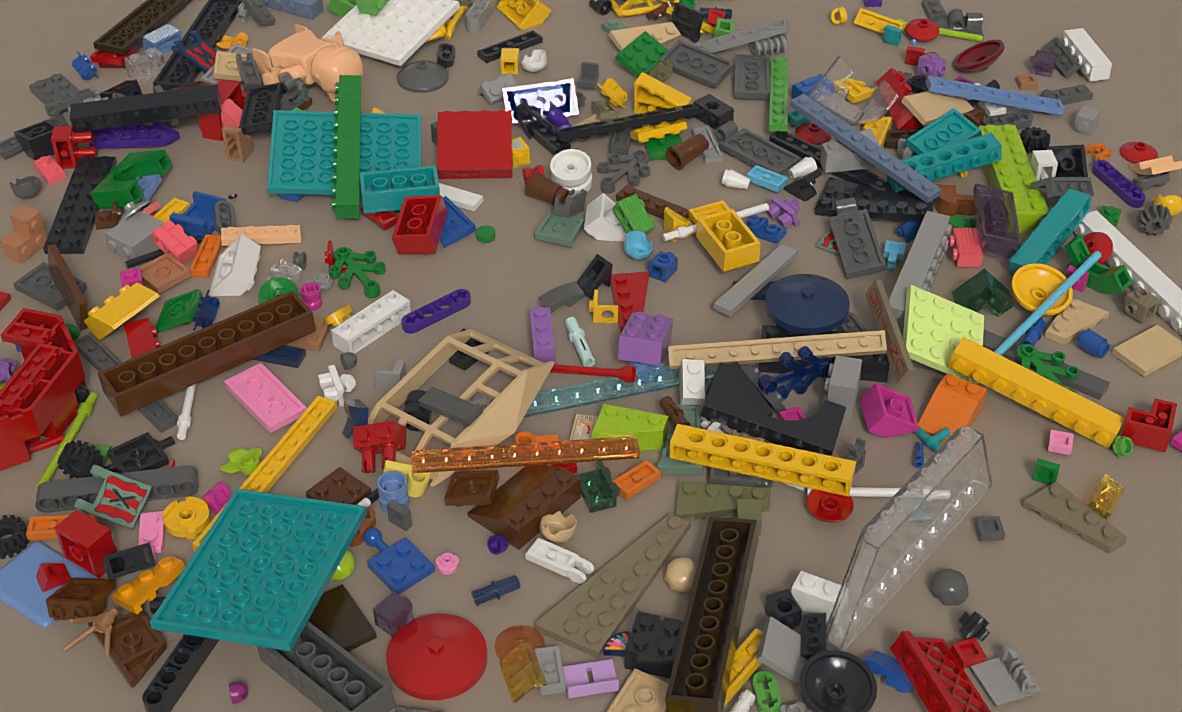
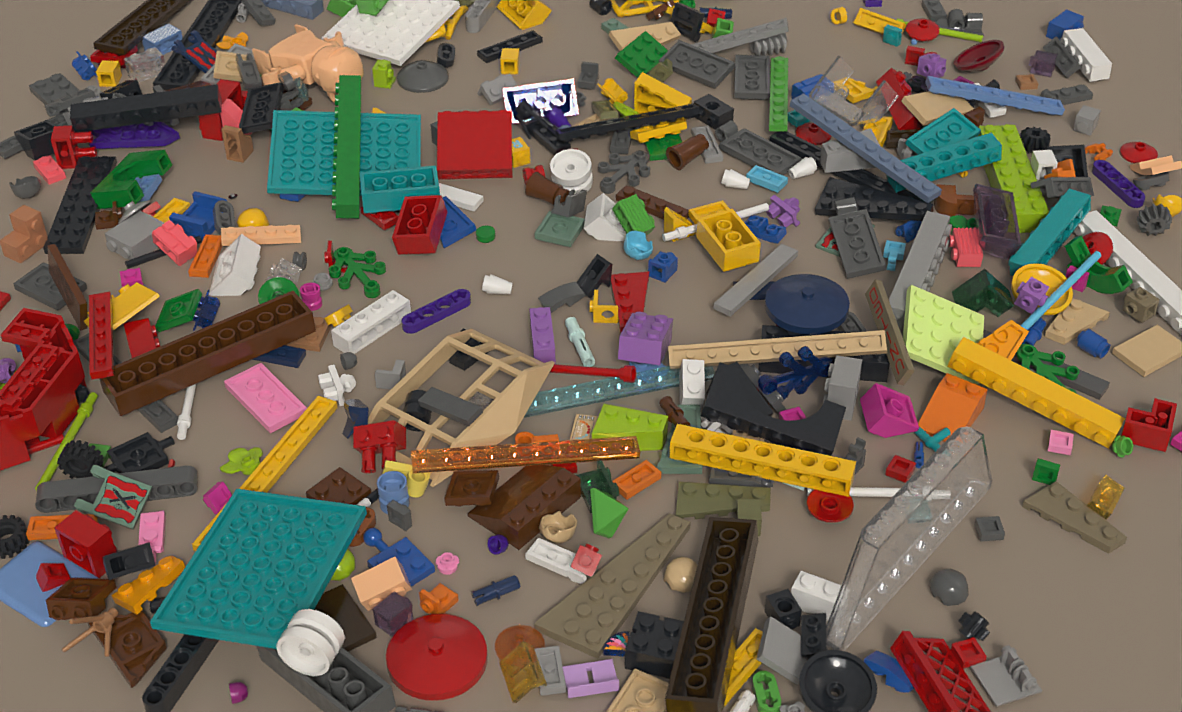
(100, 336): none -> red plate
(109, 73): none -> yellow brick
(164, 273): nougat plate -> none
(190, 527): yellow plate -> none
(252, 217): none -> yellow hair
(310, 642): none -> white wheel
(381, 581): none -> light nougat brick
(383, 74): none -> lime brick
(437, 600): none -> orange bracket
(496, 285): none -> white cone
(536, 62): white hair -> none
(586, 559): none -> bracket
(606, 513): none -> bright green slope
(624, 110): none -> lime dish
(803, 186): black slope -> none
(900, 468): none -> red plate
(1005, 339): none -> light orange wing
(1020, 119): dark grey beam -> none
(1031, 295): none -> medium lavender brick
(1064, 169): none -> orange bracket
(1065, 21): none -> blue brick

